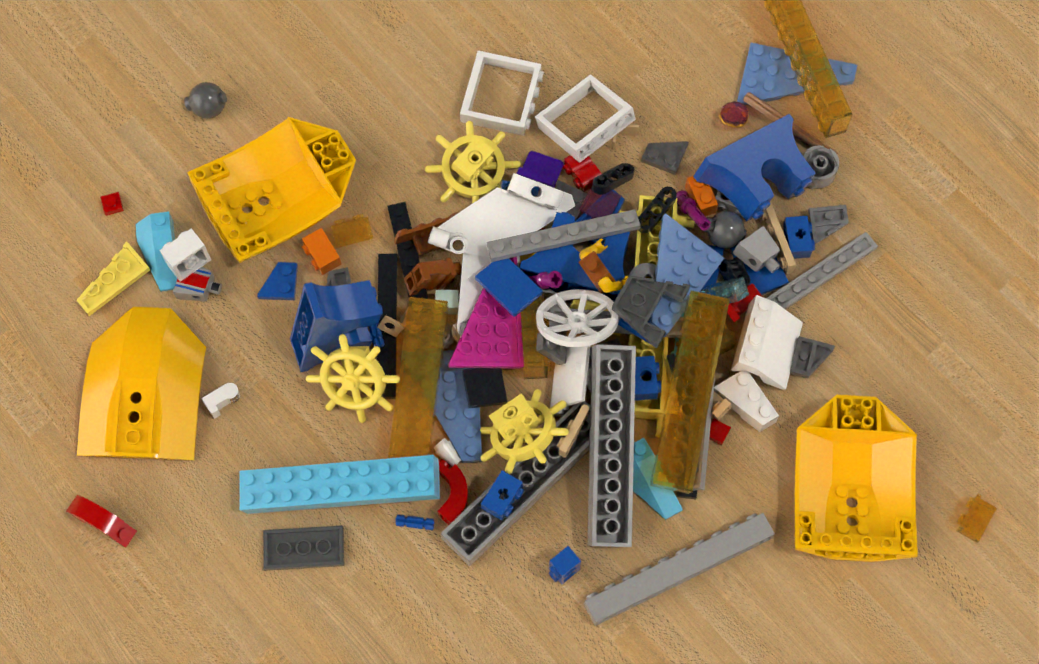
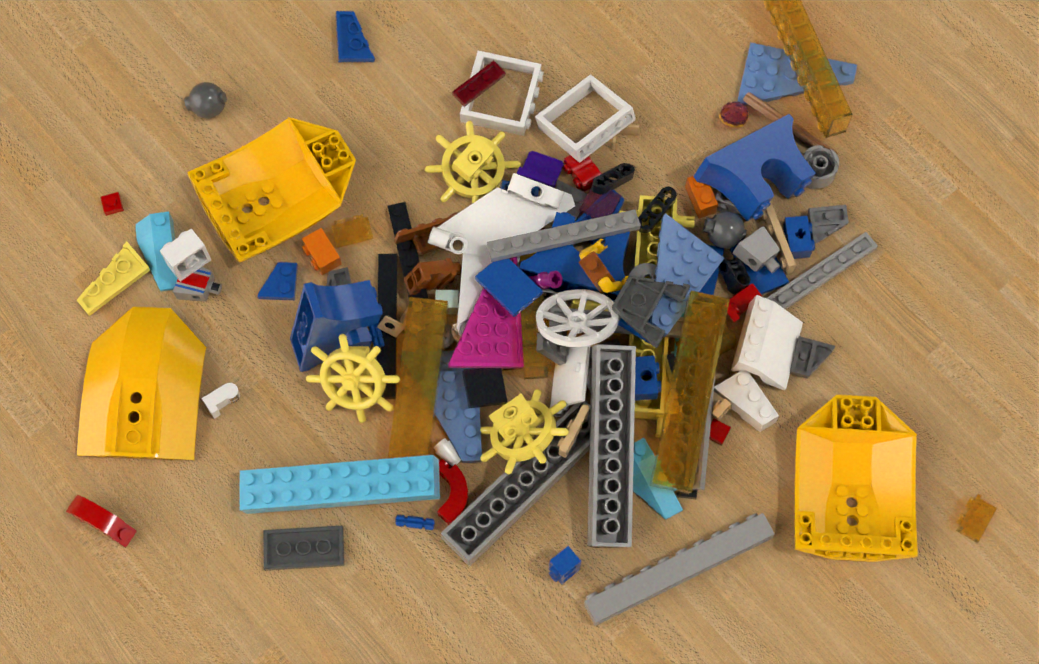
(350, 39): none -> blue wing
(479, 83): none -> dark red tile
(503, 484): blue brick -> none
(665, 155): flat silver wing -> none
(688, 206): magenta pin -> none
(732, 289): clear light blue brick -> none

